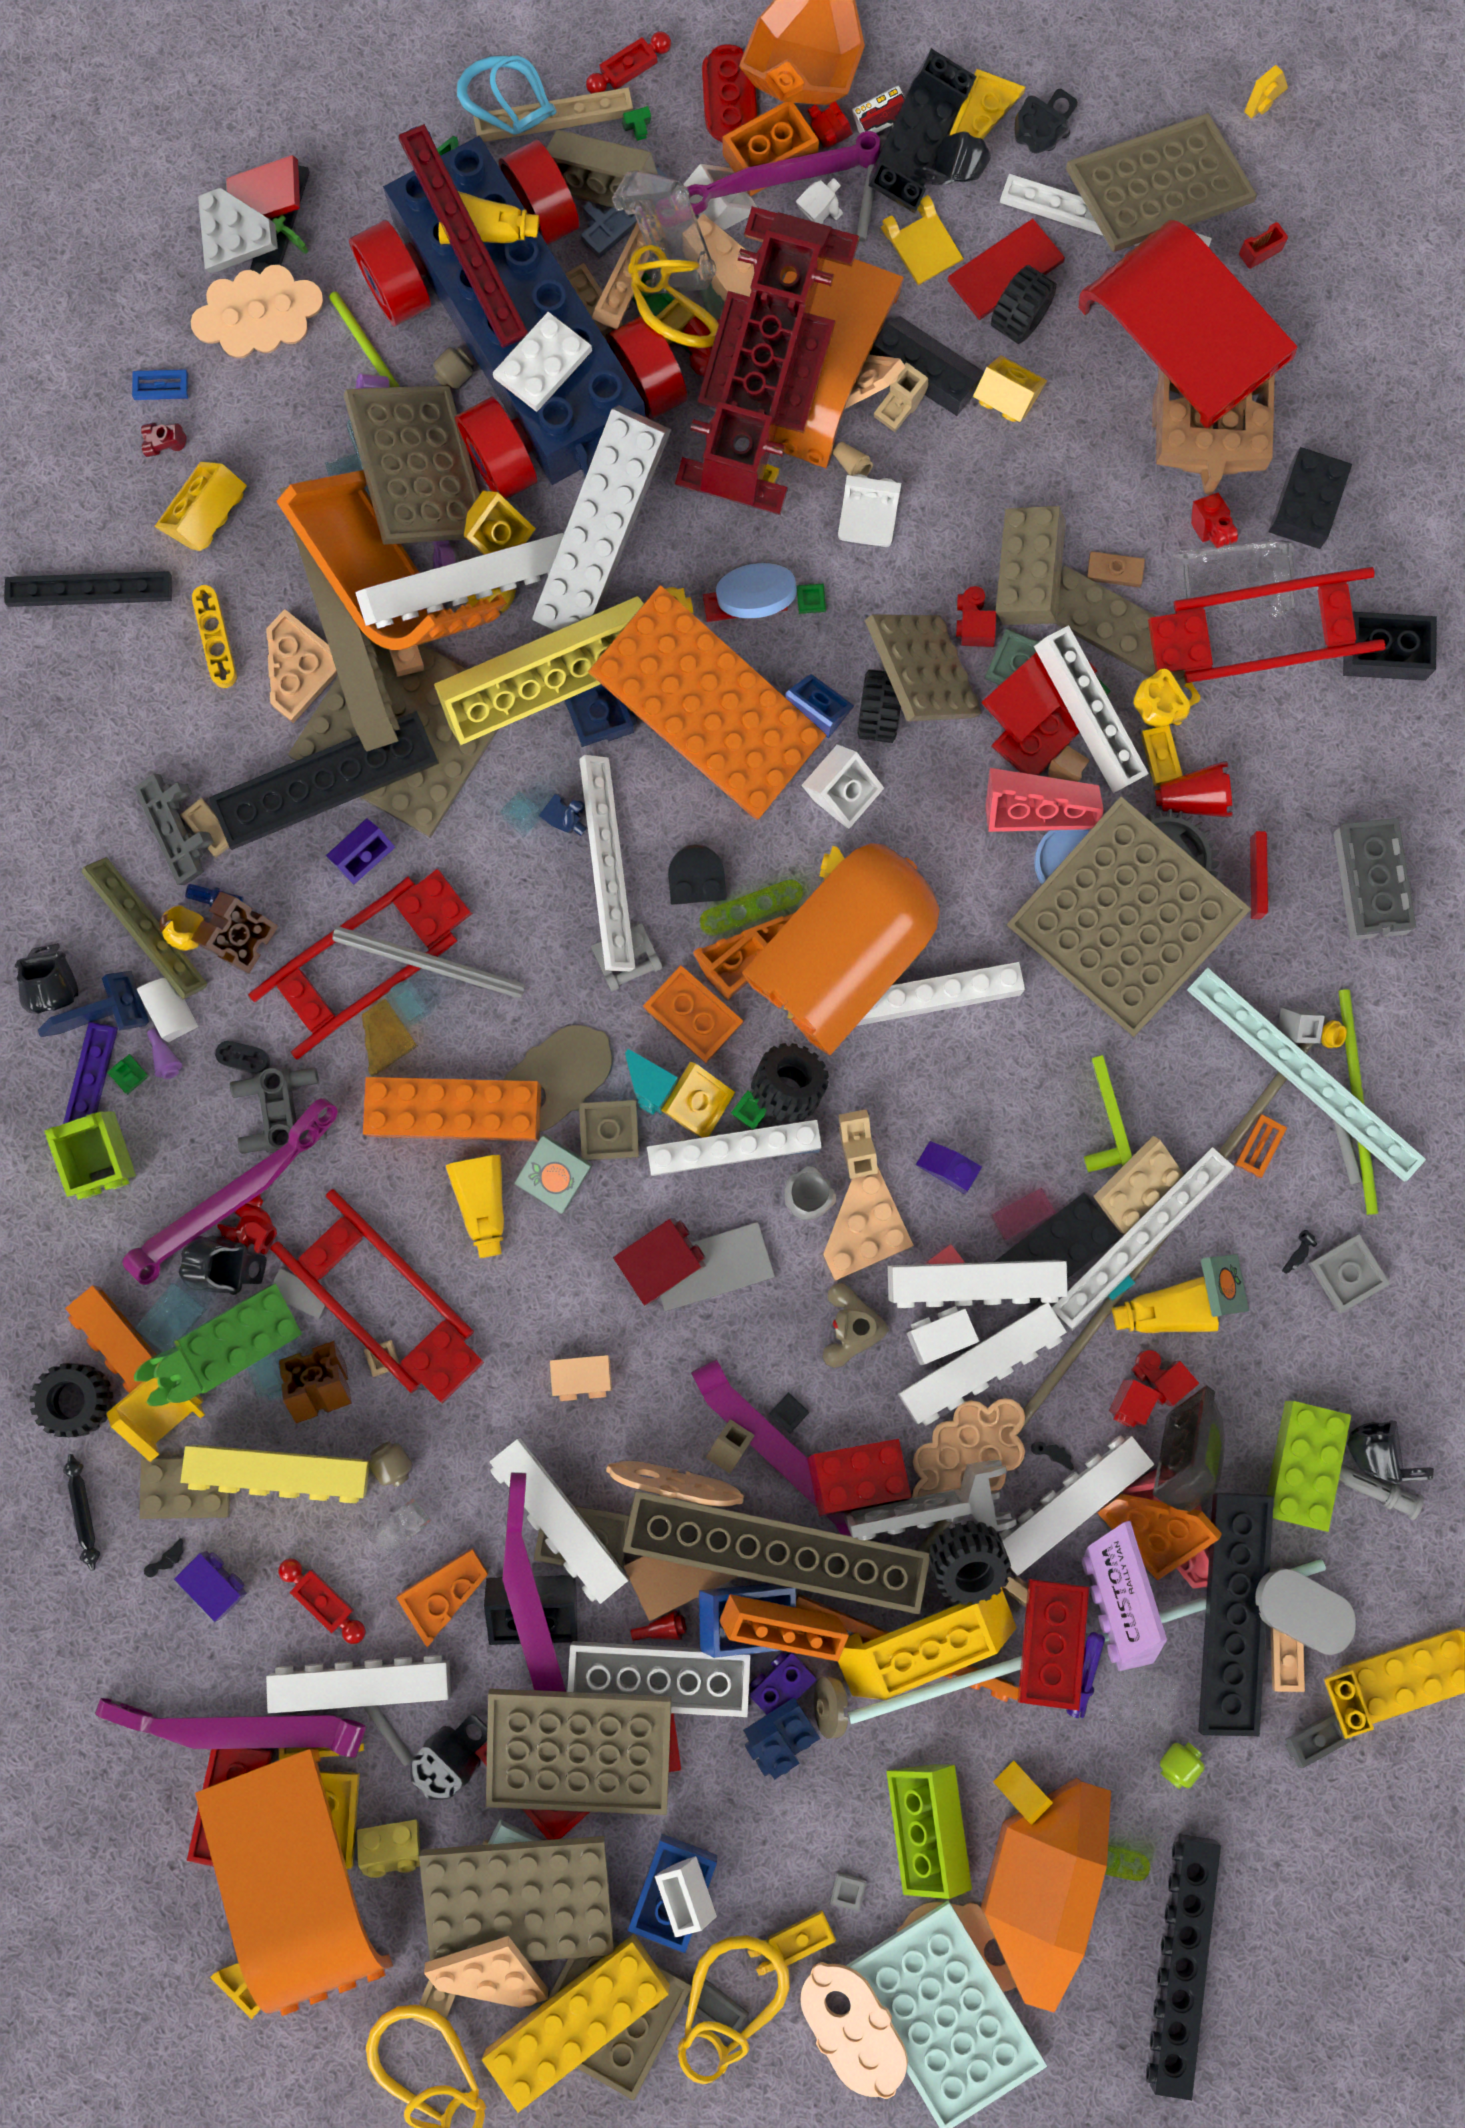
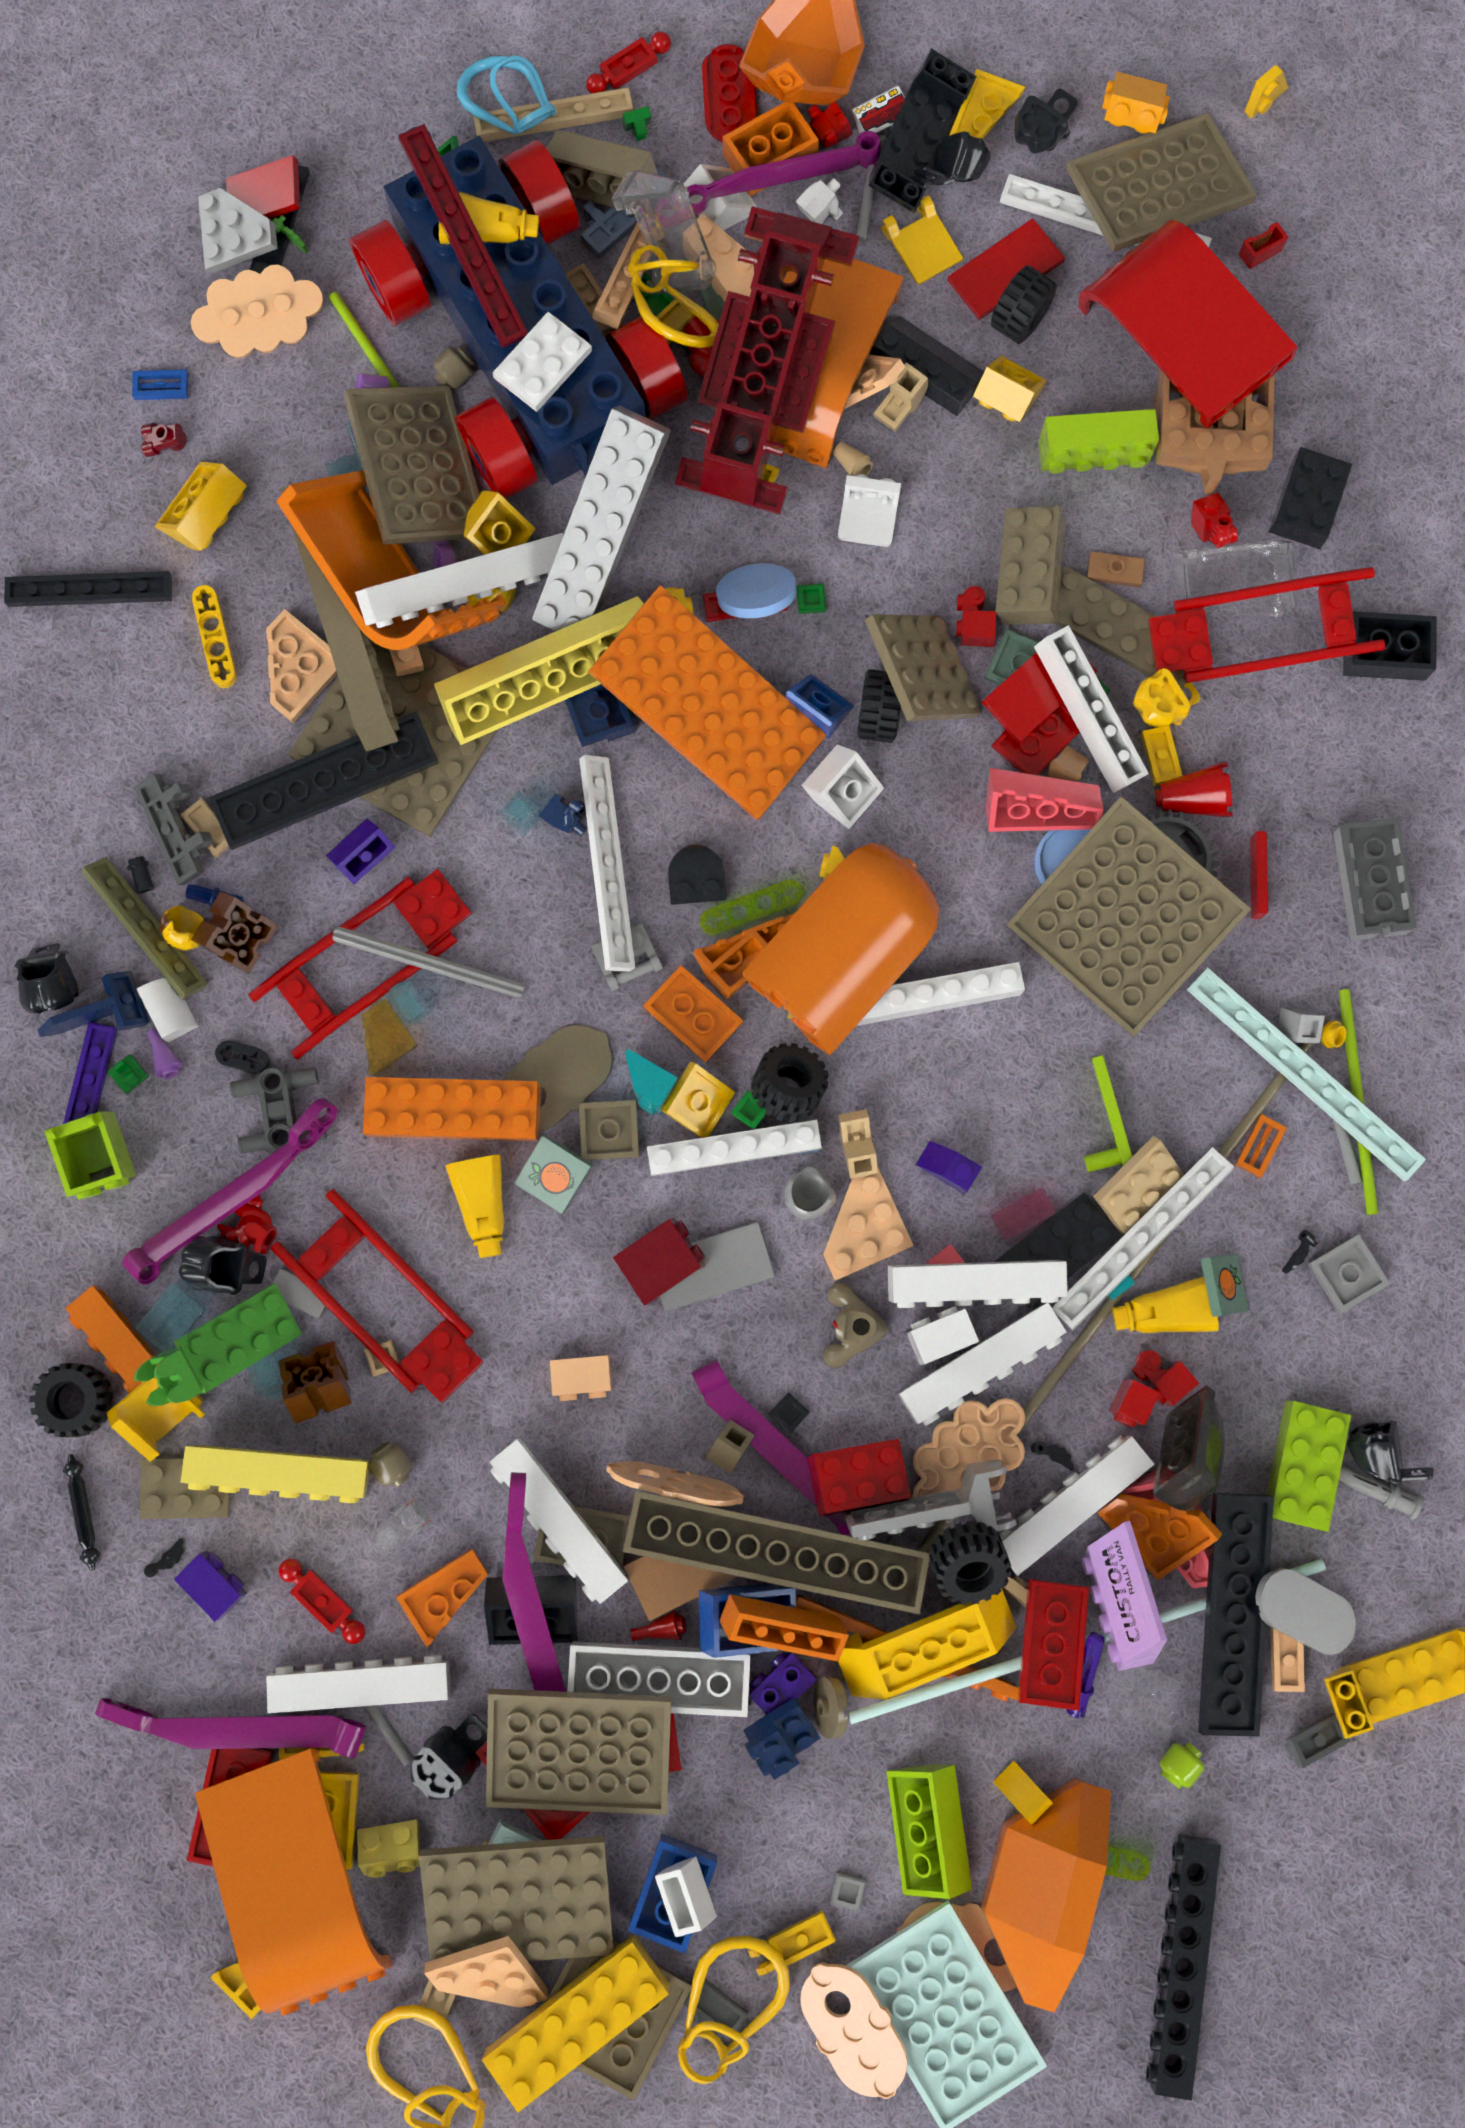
(140, 874): none -> black pin
(1098, 440): none -> lime brick
(1135, 102): none -> light orange brick

